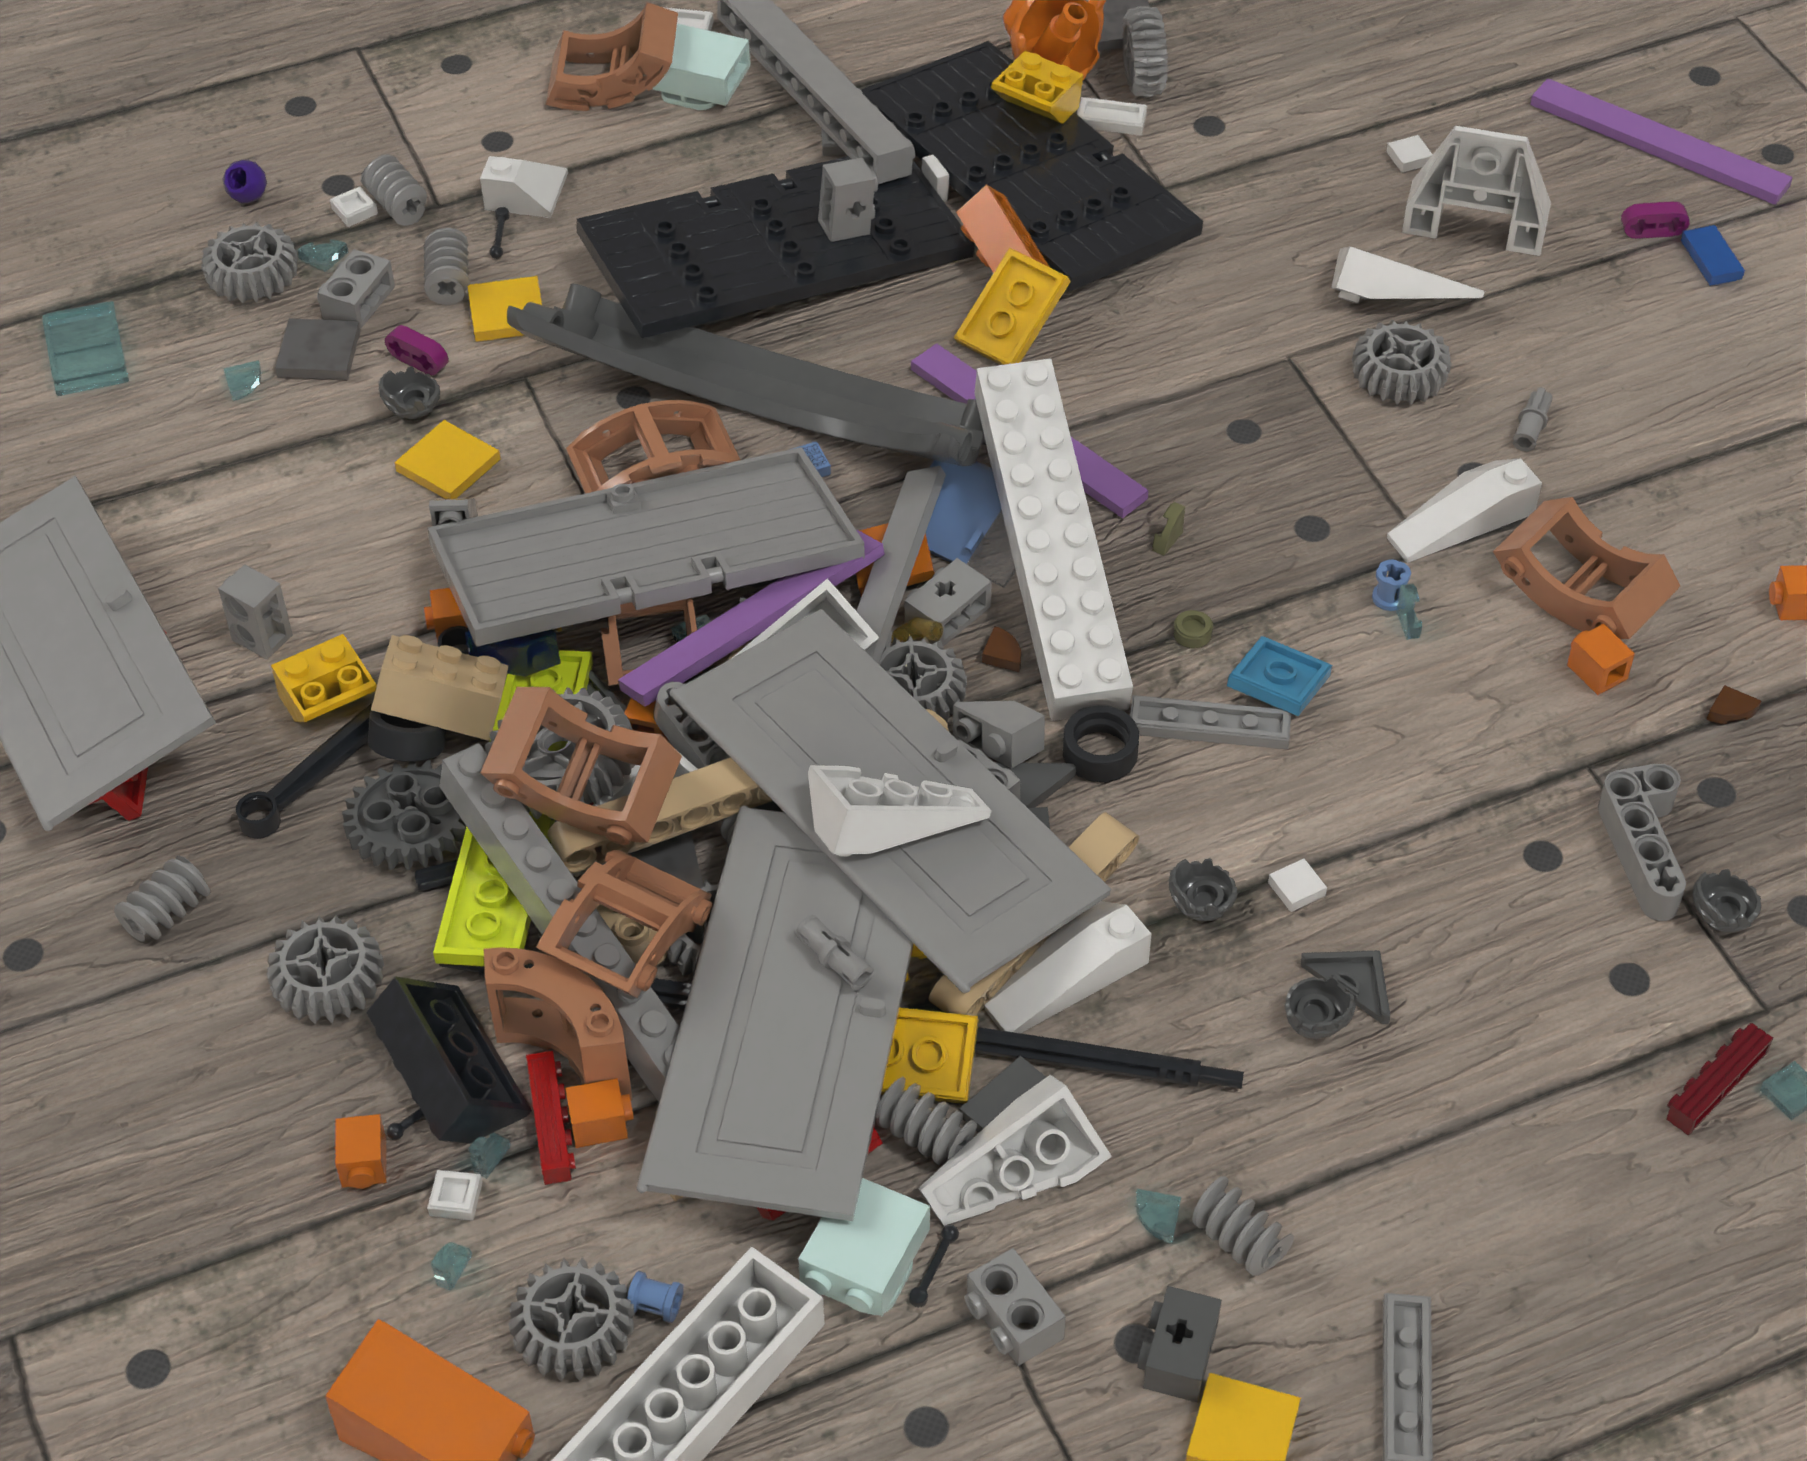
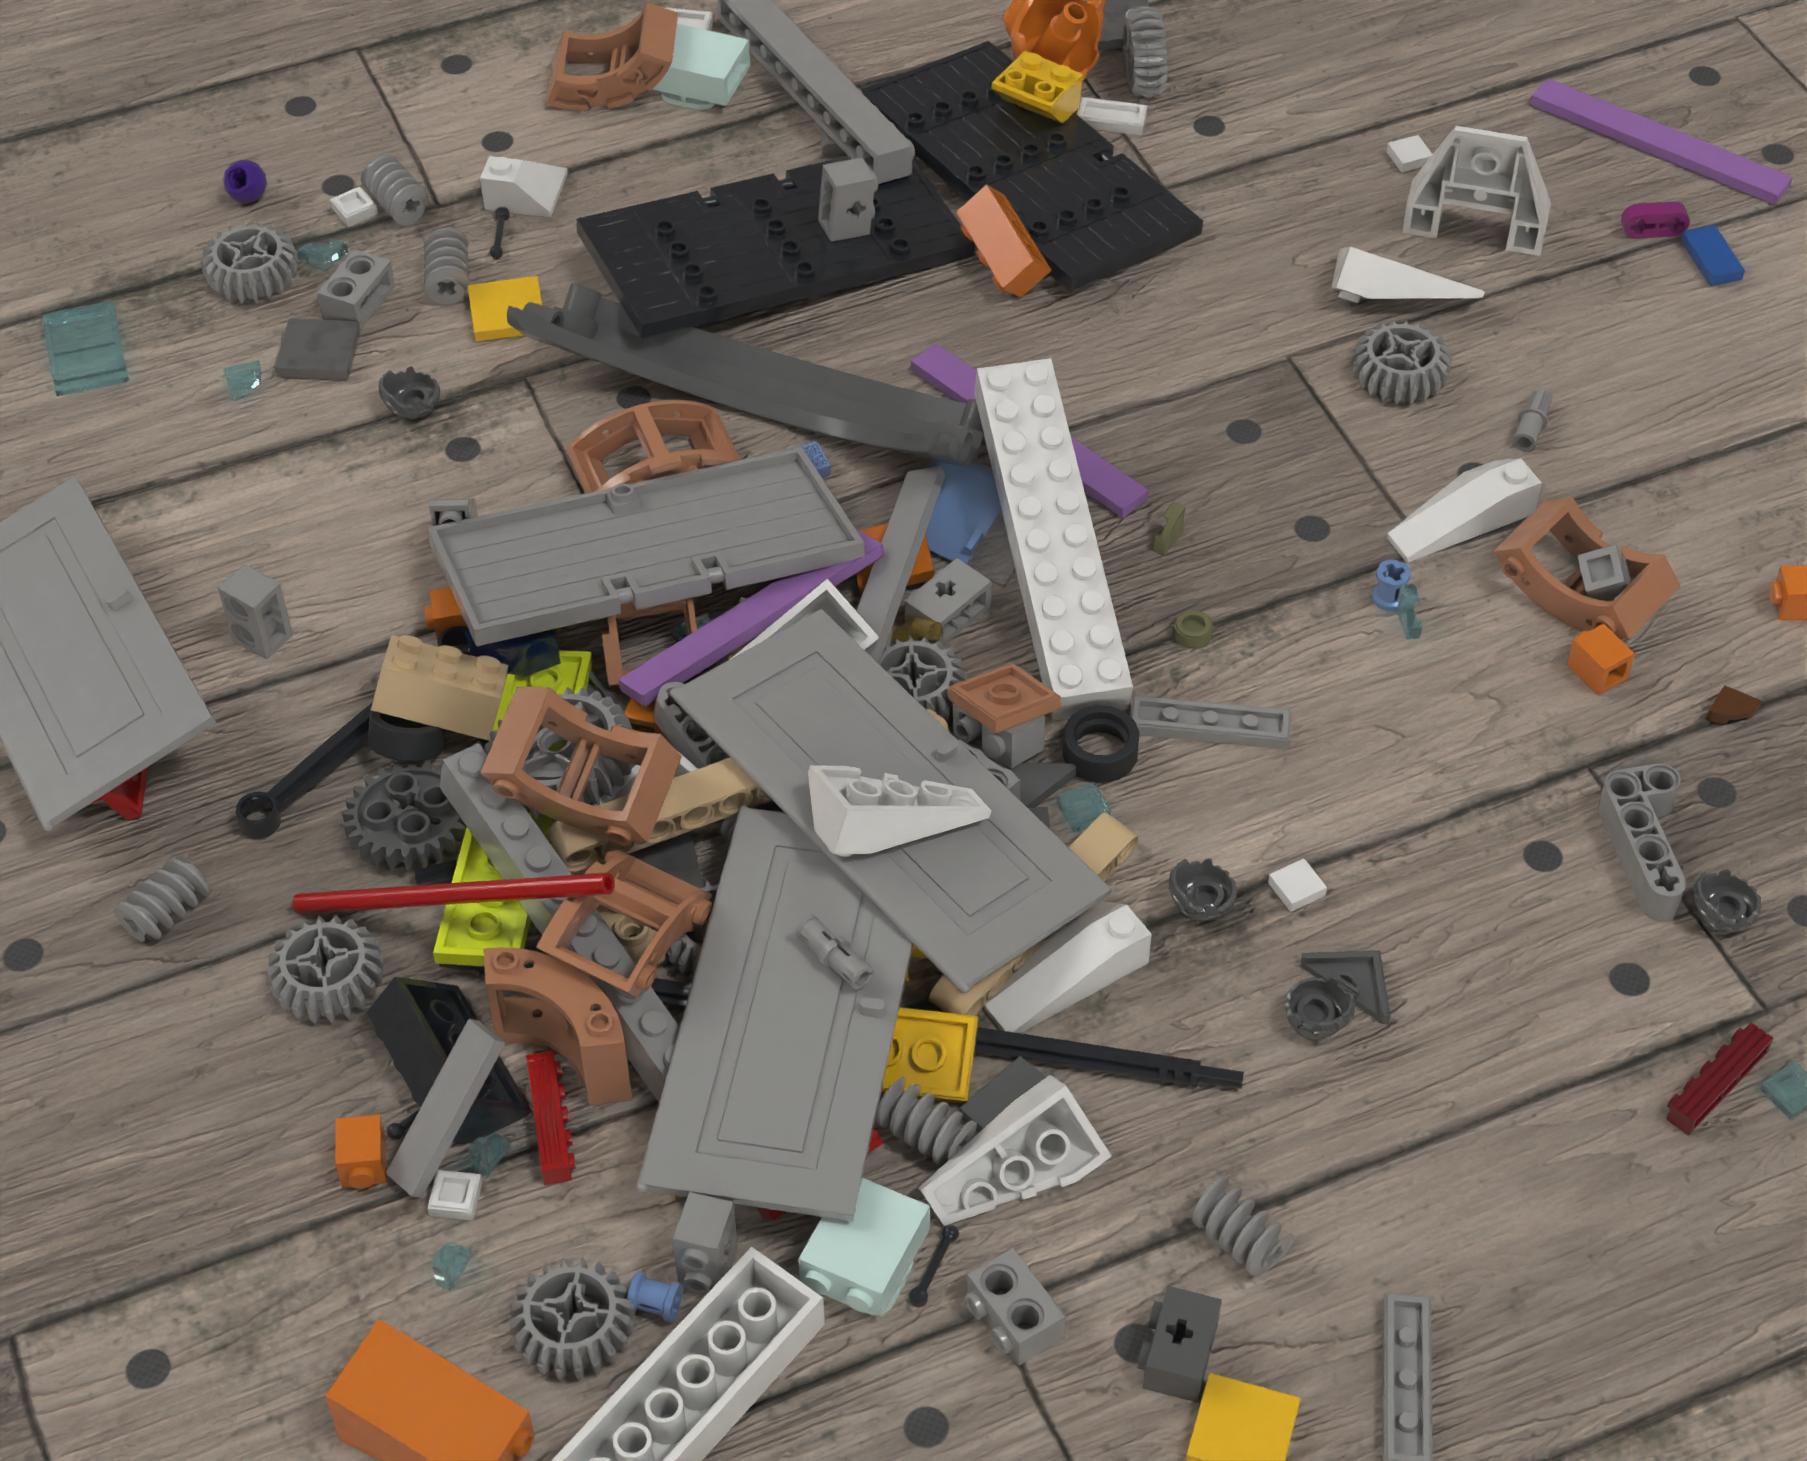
(321, 679): yellow slope -> none
(416, 350): magenta beam -> none
(445, 1108): none -> light grey tile
(447, 460): yellow tile -> none
(455, 893): none -> red piece
(598, 1112): orange brick -> none
(704, 1242): none -> light grey brick
(936, 175): white tile -> none
(1002, 650): reddish brown tile -> none
(1004, 697): none -> nougat tile
(1012, 308): yellow tile -> none
(1082, 806): none -> clear light blue tile
(1158, 1213): clear light blue tile -> none
(1279, 675): dark azure tile -> none
(1604, 572): none -> light grey brick

